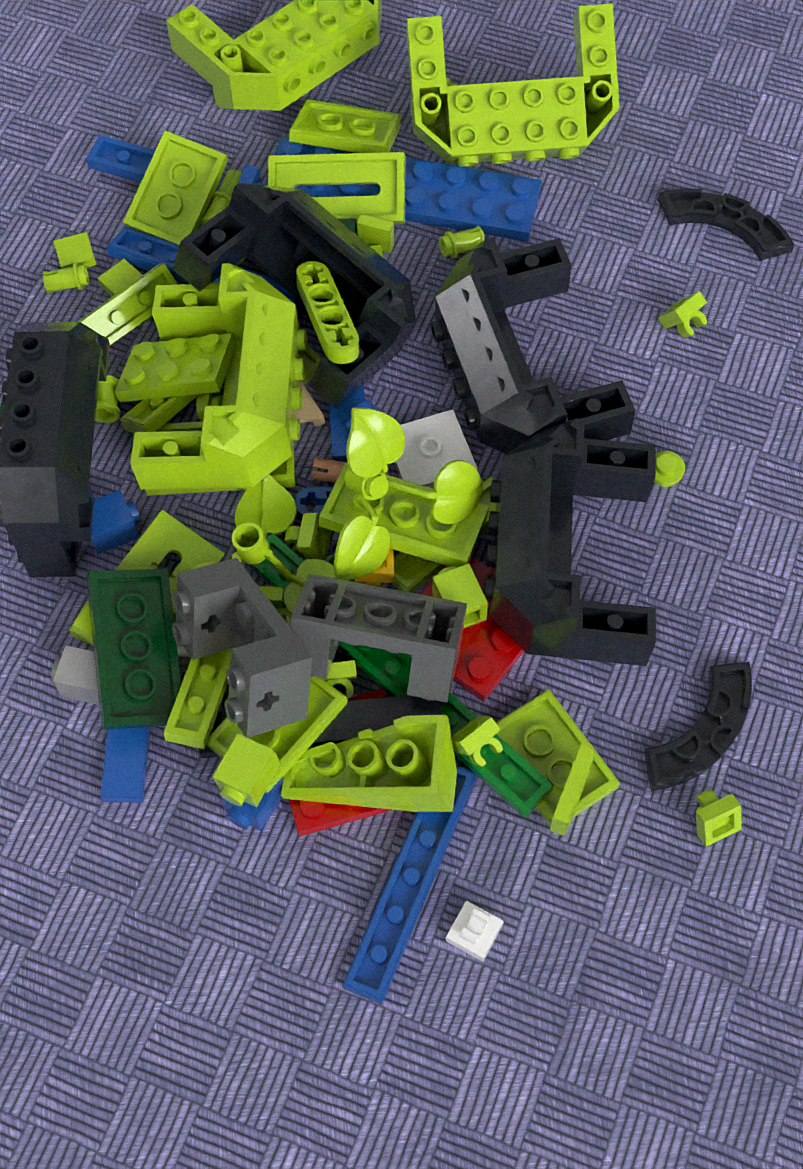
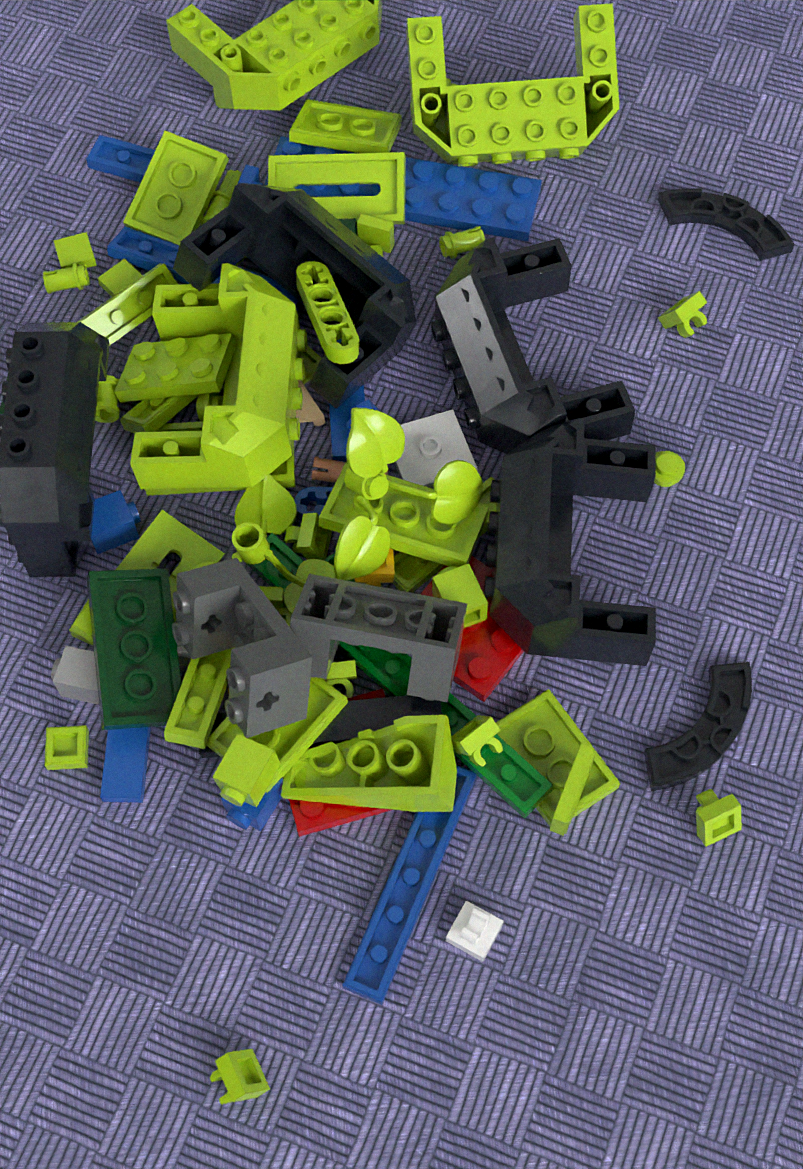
(66, 747): none -> lime tile
(240, 1075): none -> lime tile

